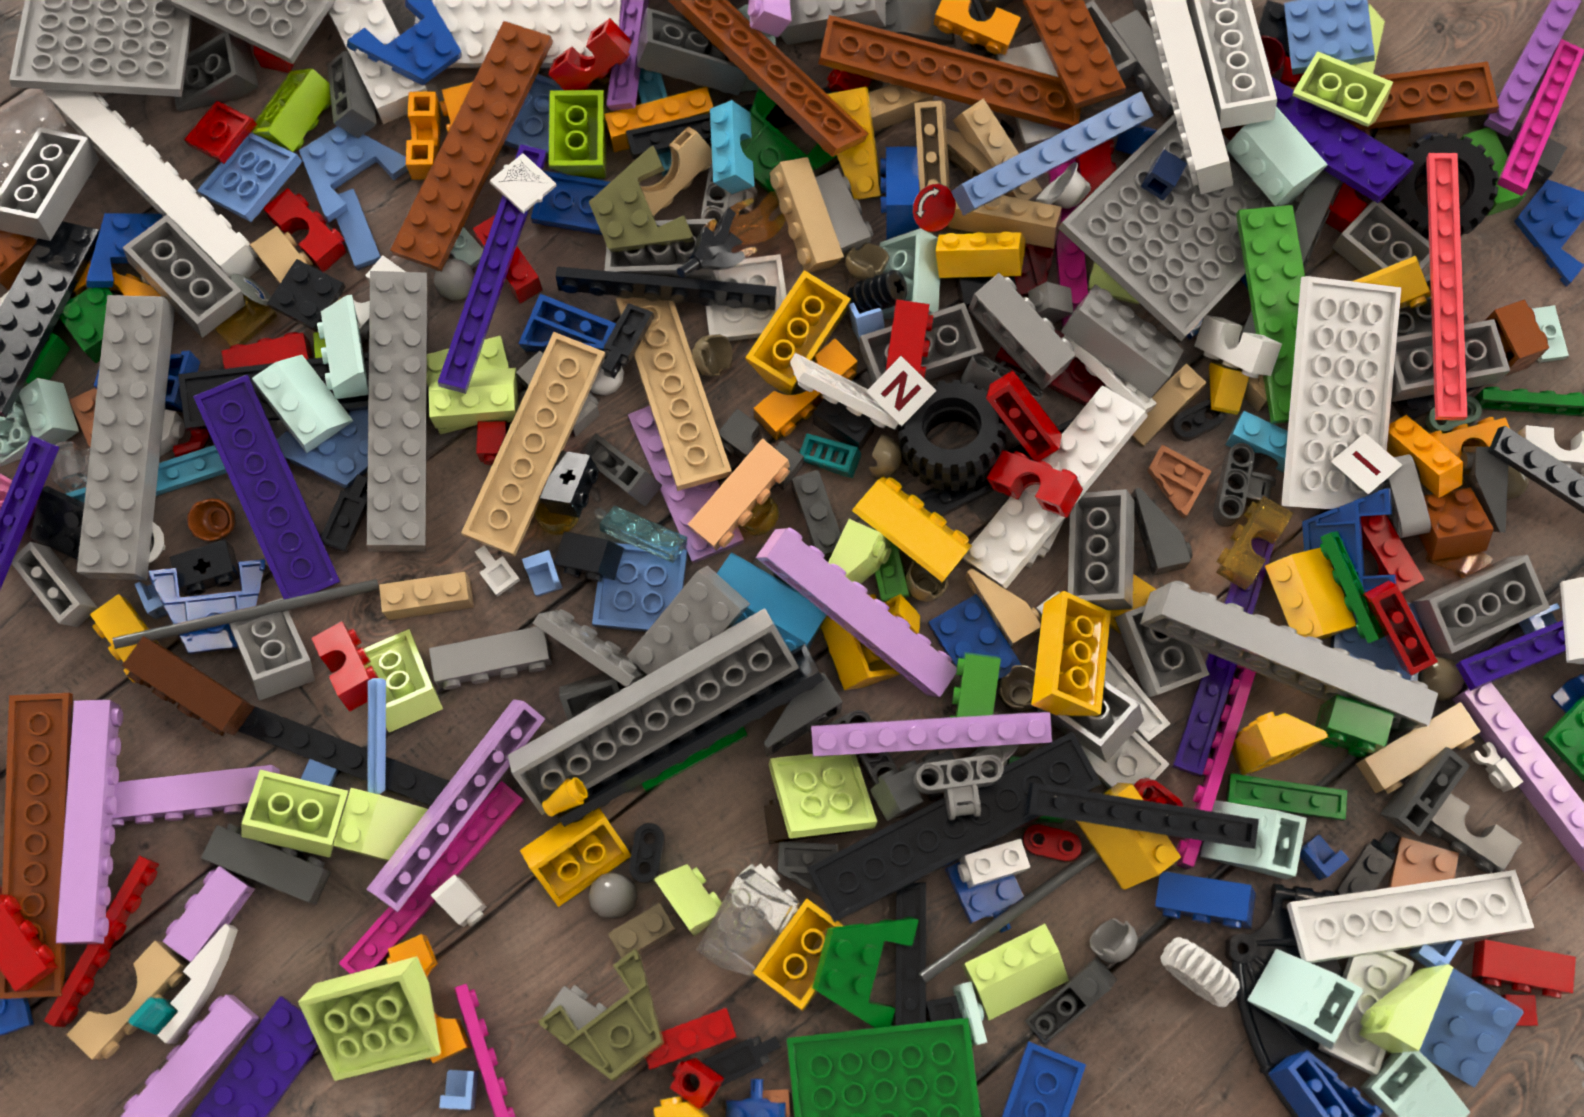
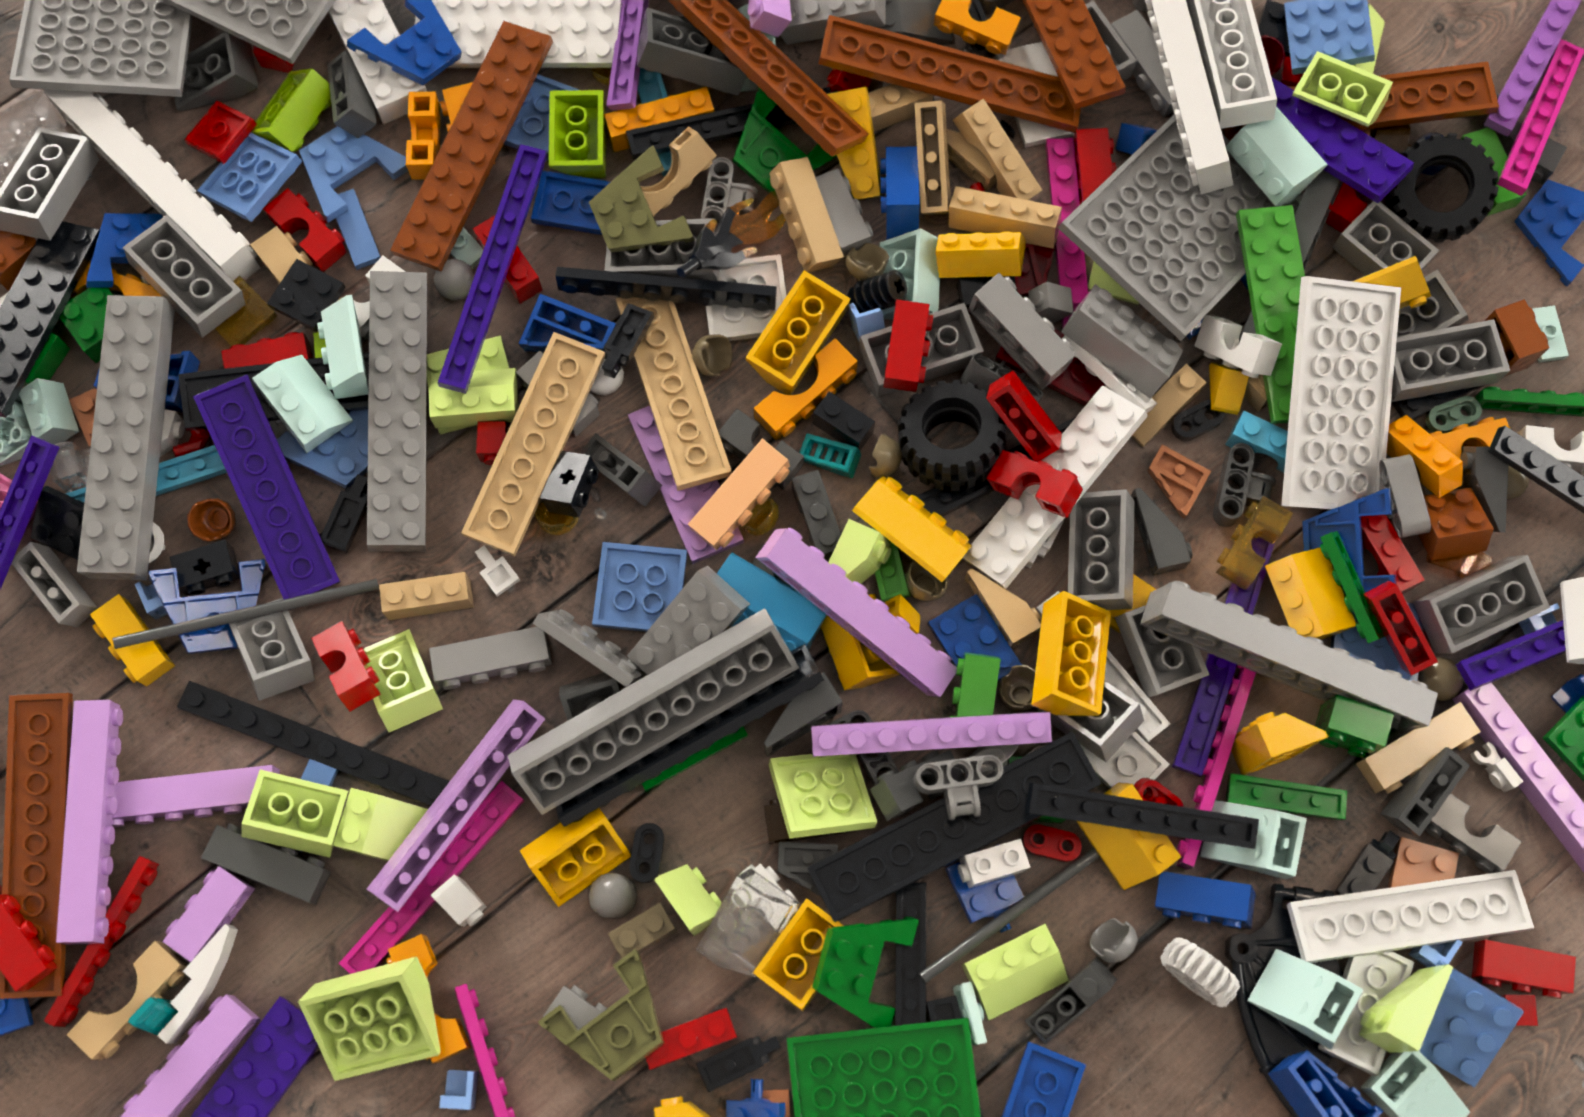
(182, 683): reddish brown brick -> none
(251, 289): light grey sticker -> none
(376, 735): light blue axle -> none
(523, 183): white piece -> none
(542, 573): light blue panel -> none
(566, 796): yellow cone -> none
(578, 71): red arch -> none
(588, 556): black brick -> none
(643, 533): clear light blue plate -> none
(708, 1082): red brick -> none
(731, 167): medium azure arch -> none
(839, 389): white plate -> none
(901, 390): white sticker -> none
(934, 207): red sticker -> none
(1051, 153): medium blue brick -> none
(1066, 190): white piece -> none
(1163, 175): dark blue brick -> none
(1321, 858): blue panel -> none
(1366, 463): white sticker -> none
(1446, 287): coral plate -> none

